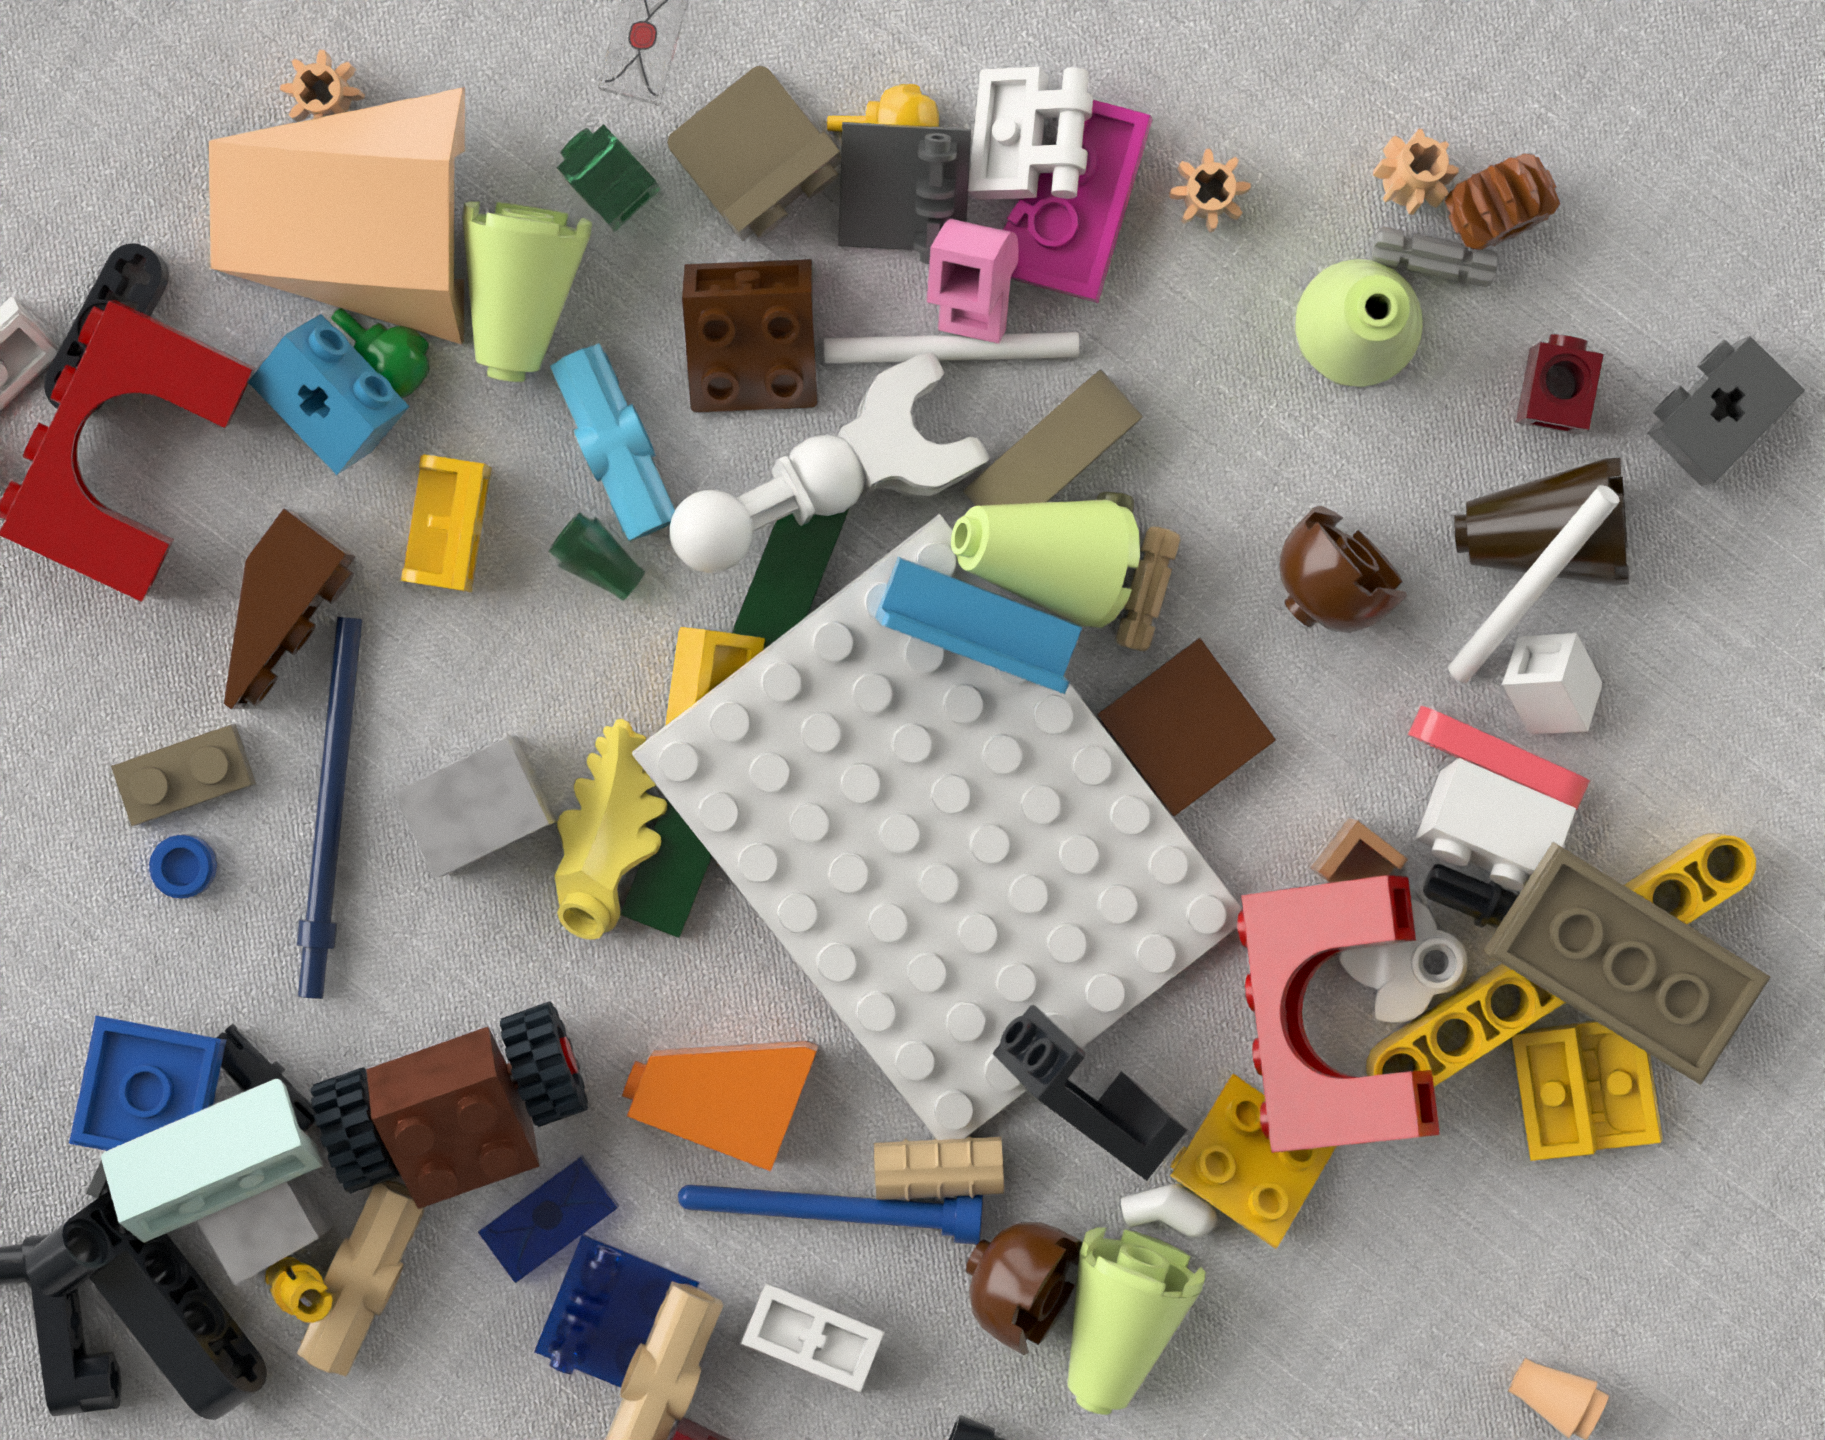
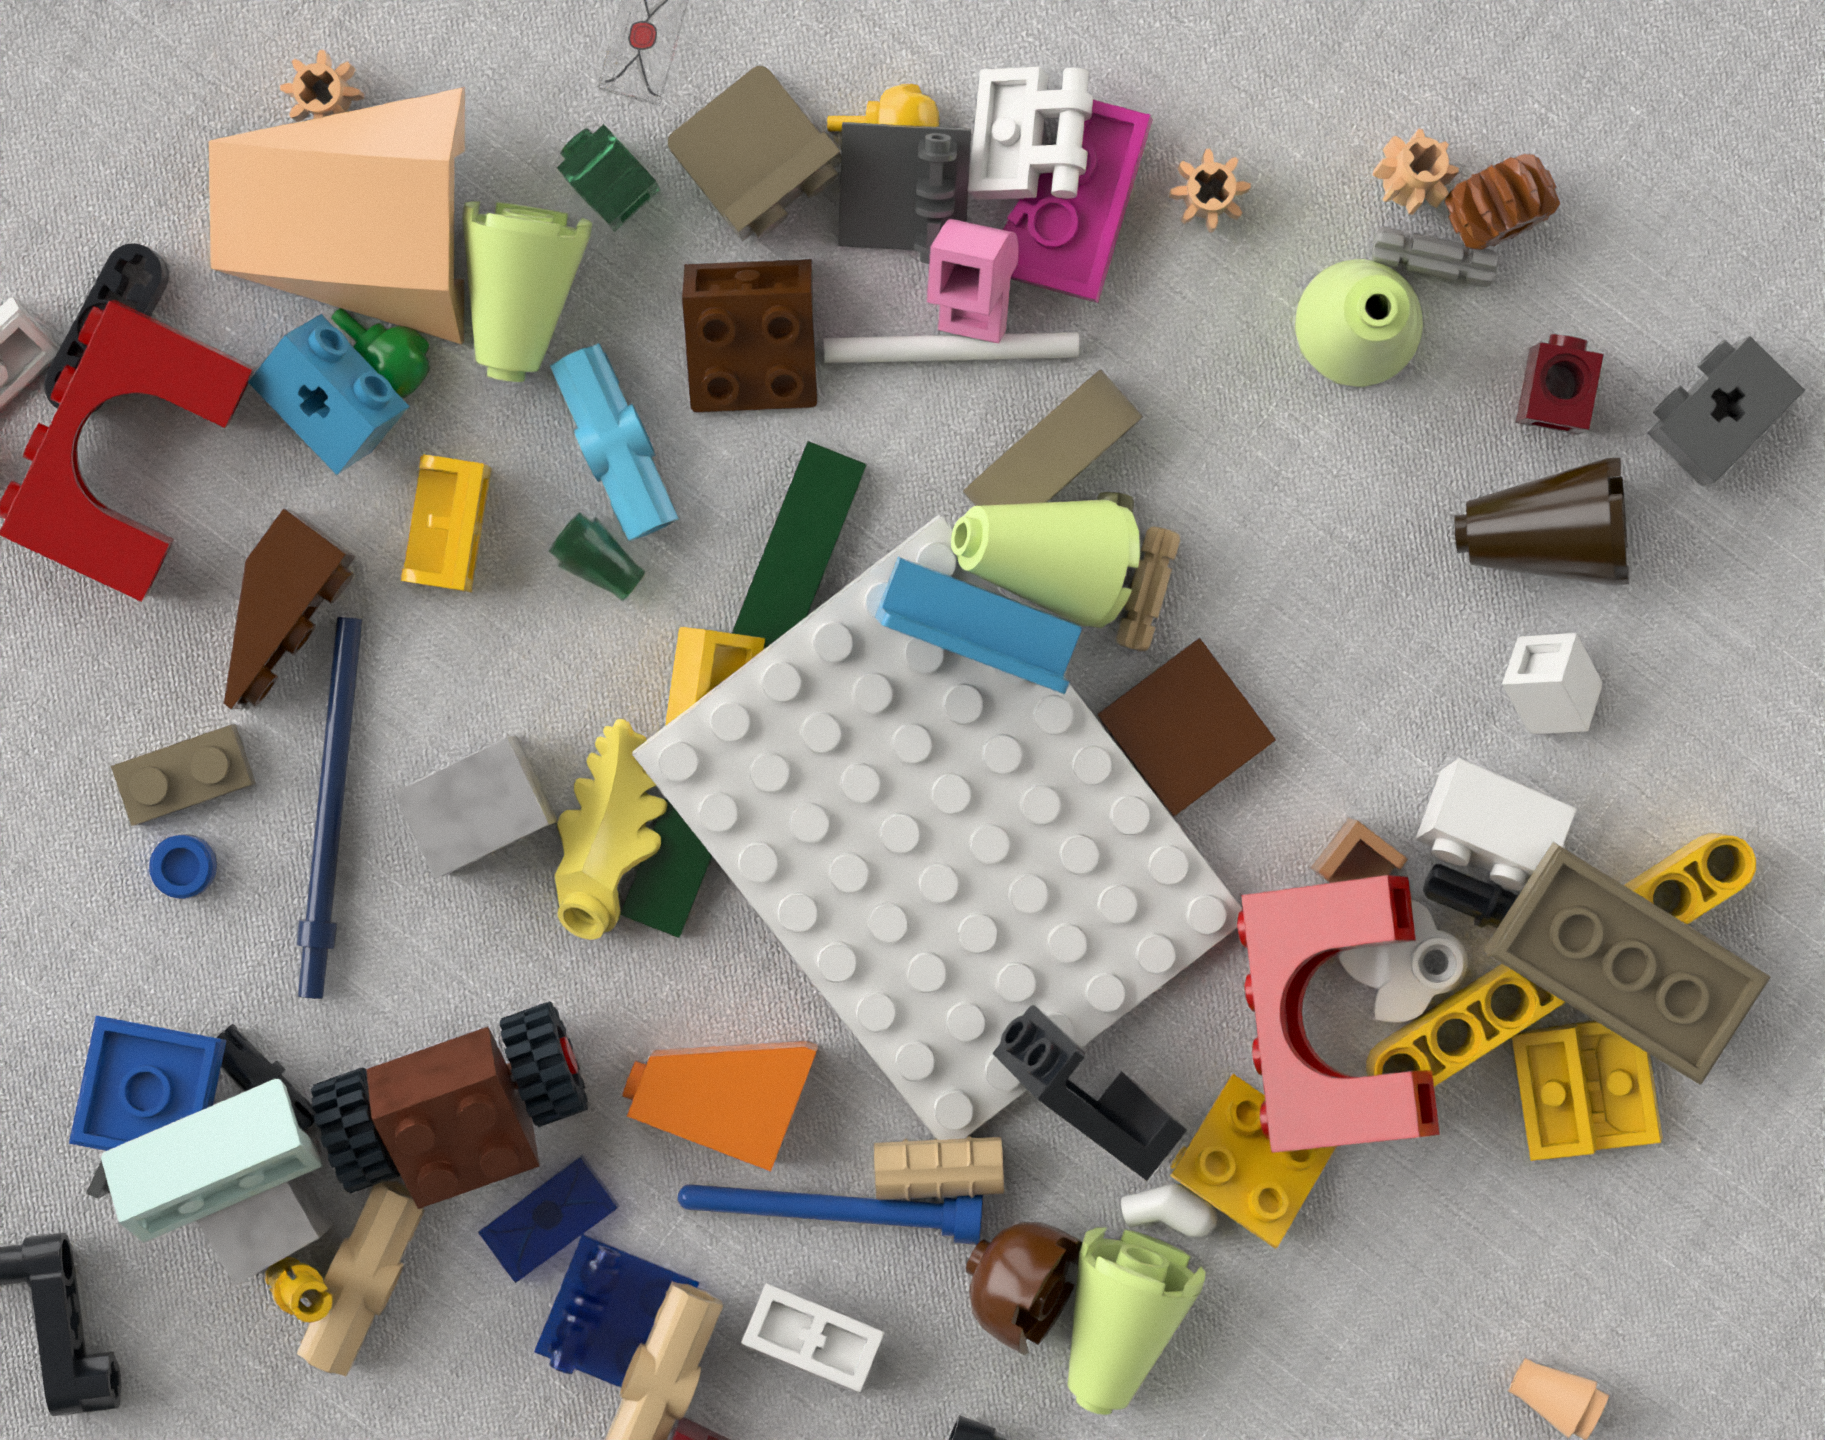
(158, 1302): black beam -> none
(830, 472): white piece -> none
(1336, 576): reddish brown cylinder -> none
(1497, 756): coral beam -> none
(1534, 583): white bar -> none

